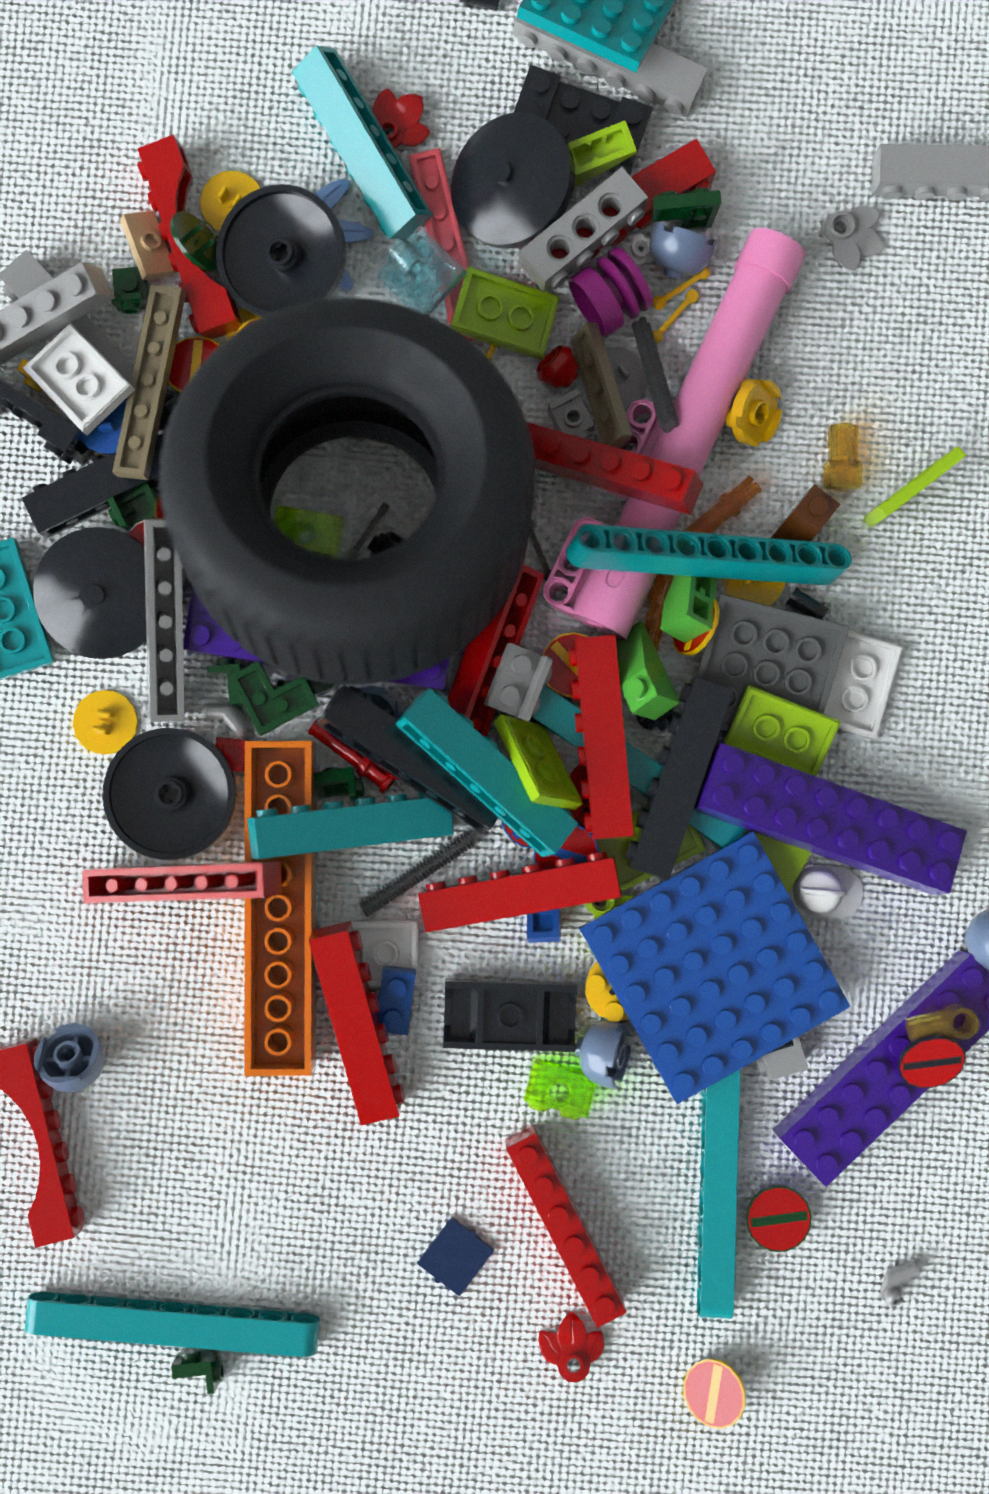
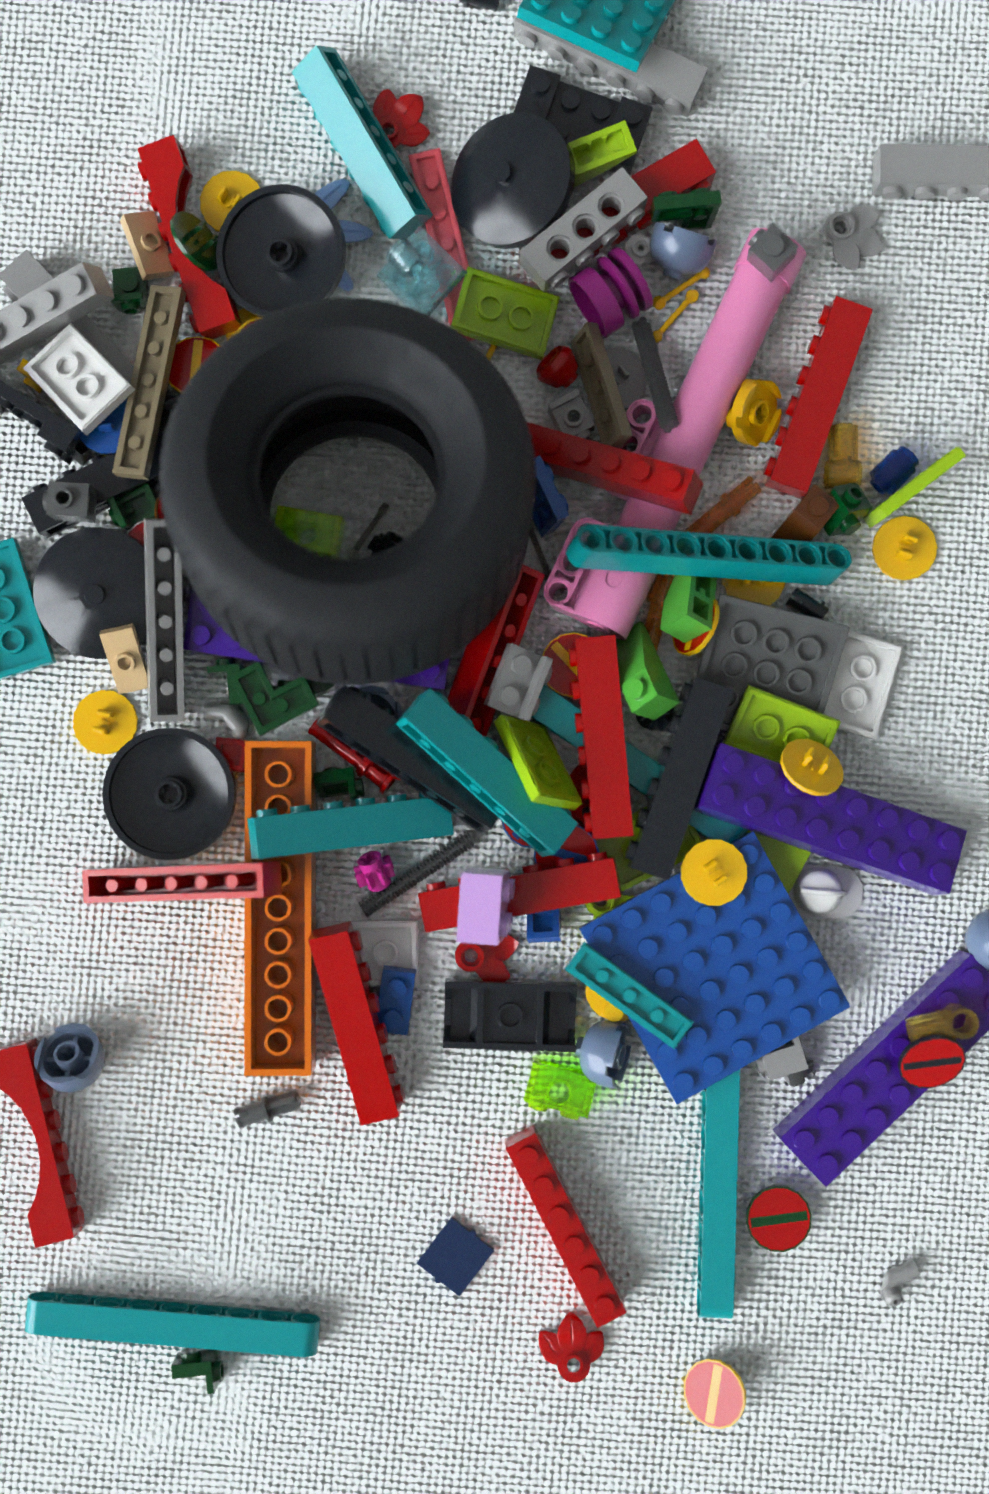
(70, 501): none -> dark grey brick
(125, 658): none -> tan plate
(267, 1108): none -> dark grey axle
(374, 871): none -> dark pink gear
(484, 906): none -> lavender brick
(490, 959): none -> red plate
(549, 506): none -> blue plate
(629, 995): none -> teal tile
(713, 872): none -> yellow piece
(771, 251): none -> dark grey brick
(798, 1078): none -> dark grey tile
(811, 767): none -> yellow piece
(818, 397): none -> red brick
(851, 510): none -> dark green bracket
(893, 470): none -> clear blue brick
(904, 548): none -> yellow piece

